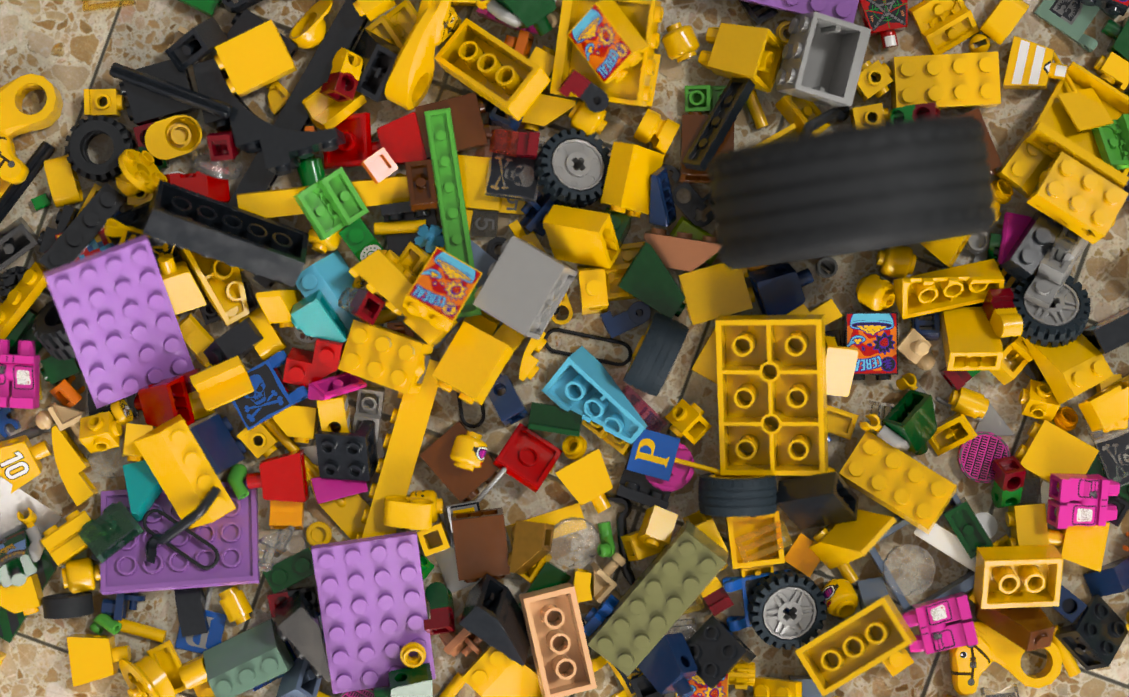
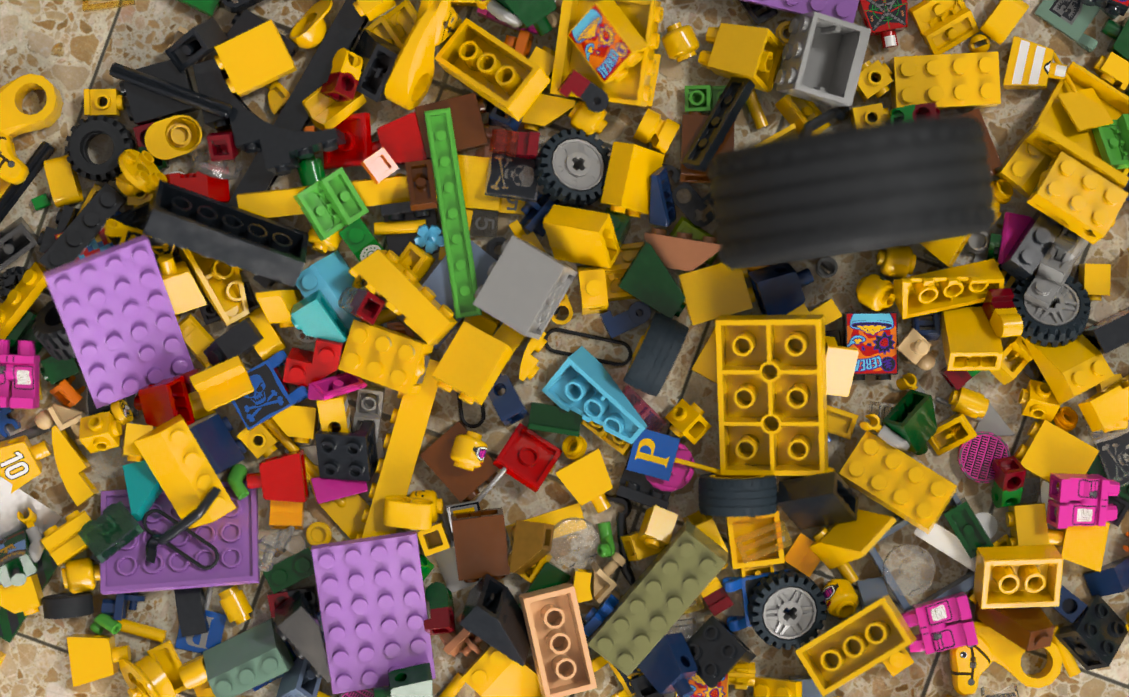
(415, 661): yellow plate -> none
(442, 289): brick -> none
(1095, 280): none -> yellow brick

